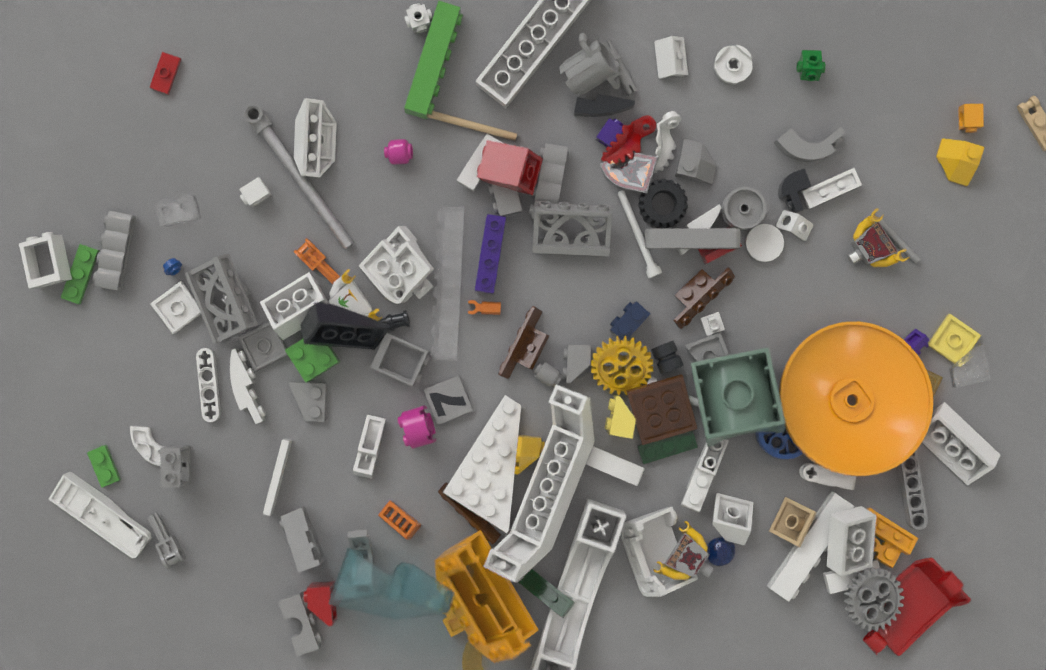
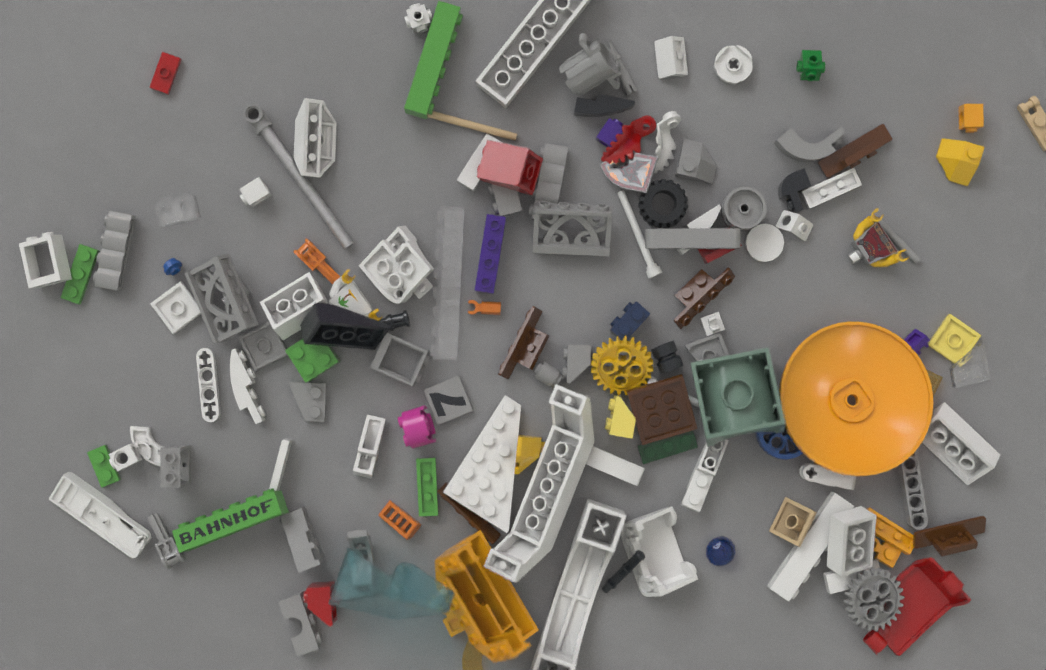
(133, 457): none -> white brick
(230, 521): none -> bright green brick
(399, 151): dark pink head -> none
(427, 486): none -> bright green plate
(546, 593): plate -> none
(623, 571): none -> black piece
(687, 557): torso -> none
(733, 518): white slope -> none
(857, 149): none -> reddish brown bracket
(951, 537): none -> reddish brown bracket

